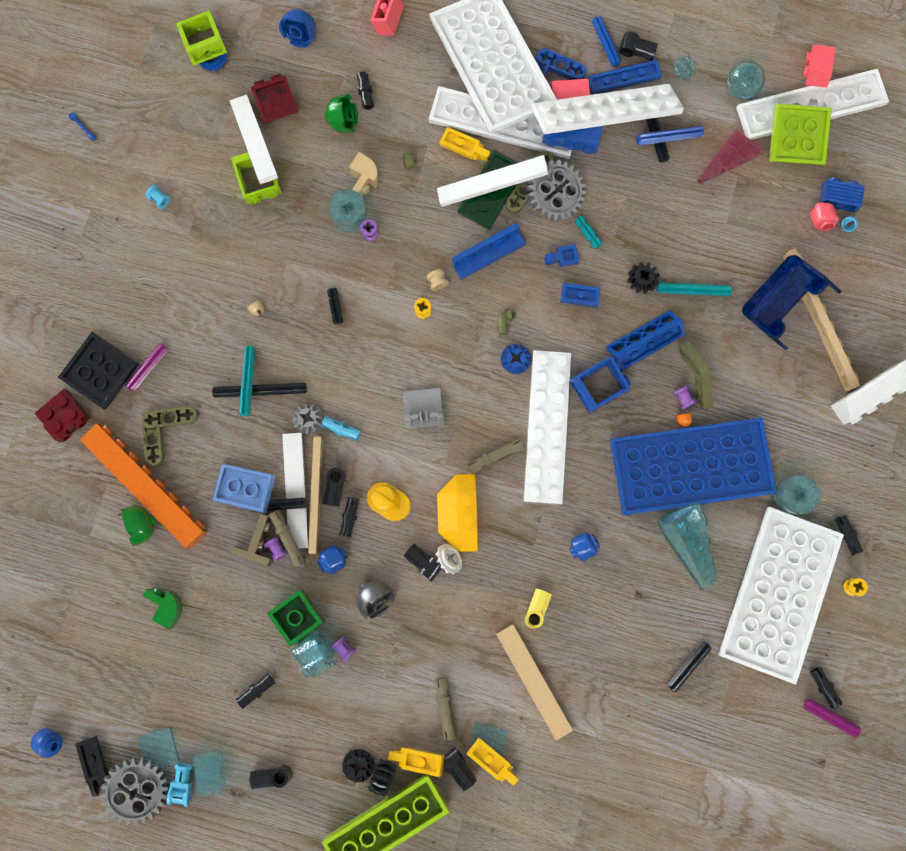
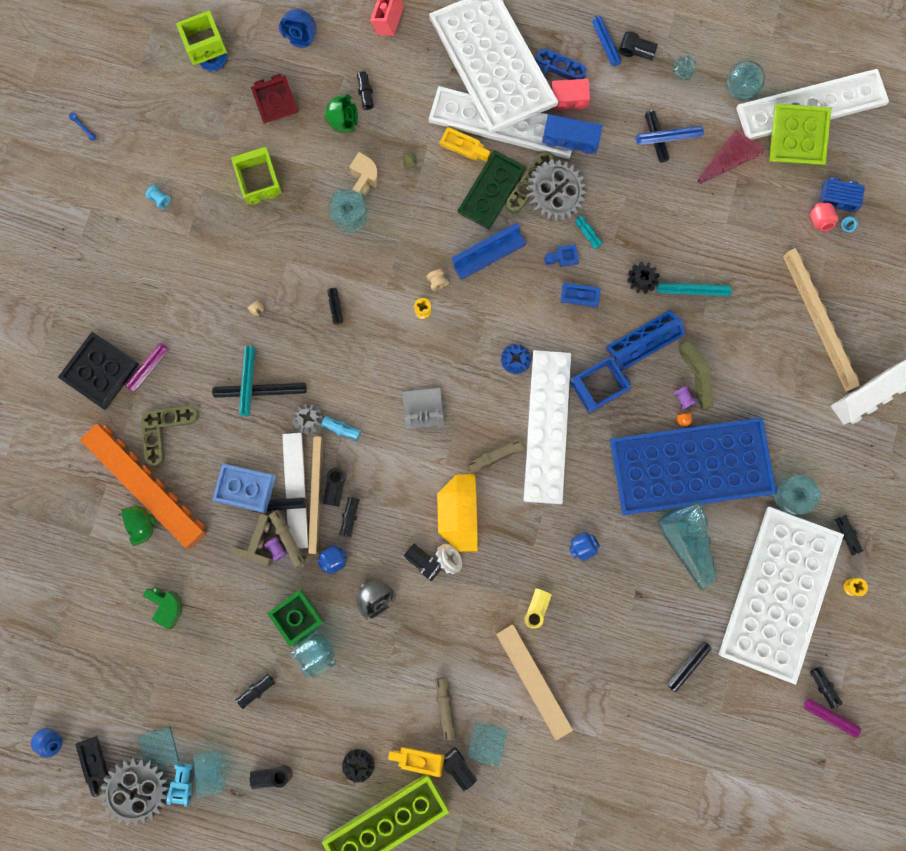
(62, 416): dark red plate -> none
(253, 139): white tile -> none
(343, 649): medium lavender bush -> none
(364, 228): medium lavender bush -> none
(382, 777): black gear -> none
(388, 501): yellow piece -> none
(492, 181): white tile -> none
(492, 761): yellow hinge -> none
(504, 319): olive arm -> none
(607, 108): white plate -> none
(624, 77): blue tile -> none
(782, 293): clear blue windscreen -> none
(819, 66): coral brick -> none

